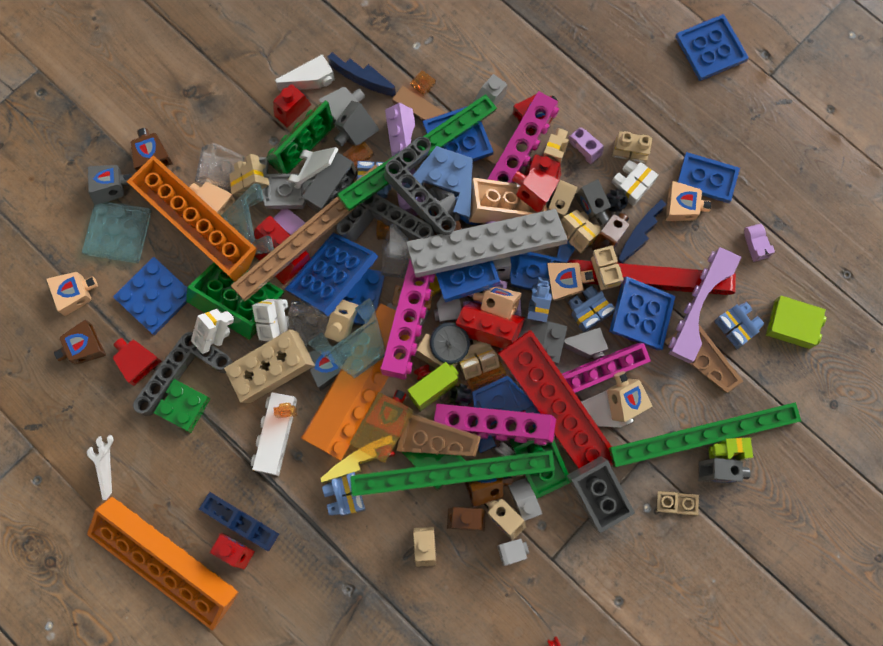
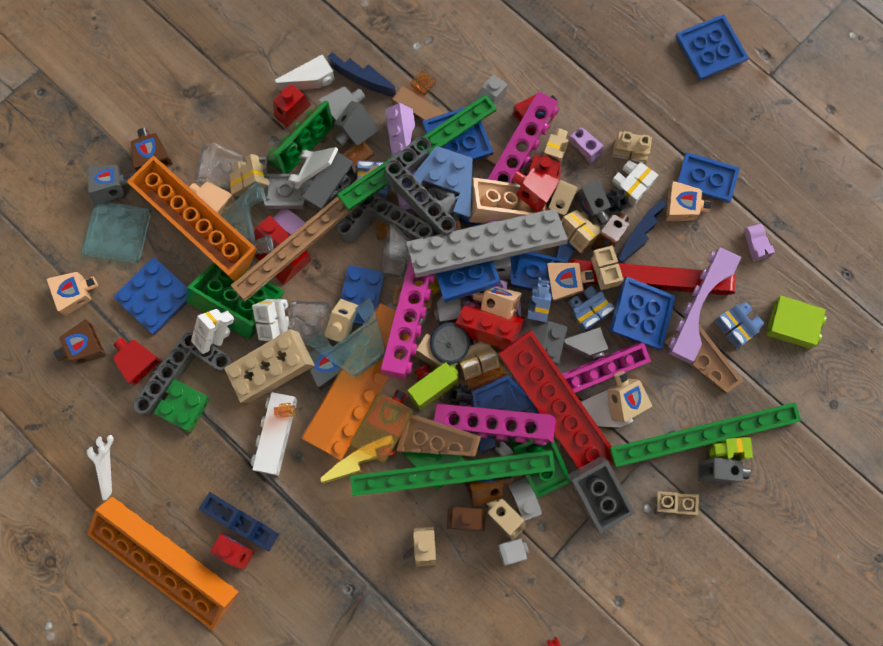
(331, 273): blue plate -> none
(345, 504): medium blue hips -> none

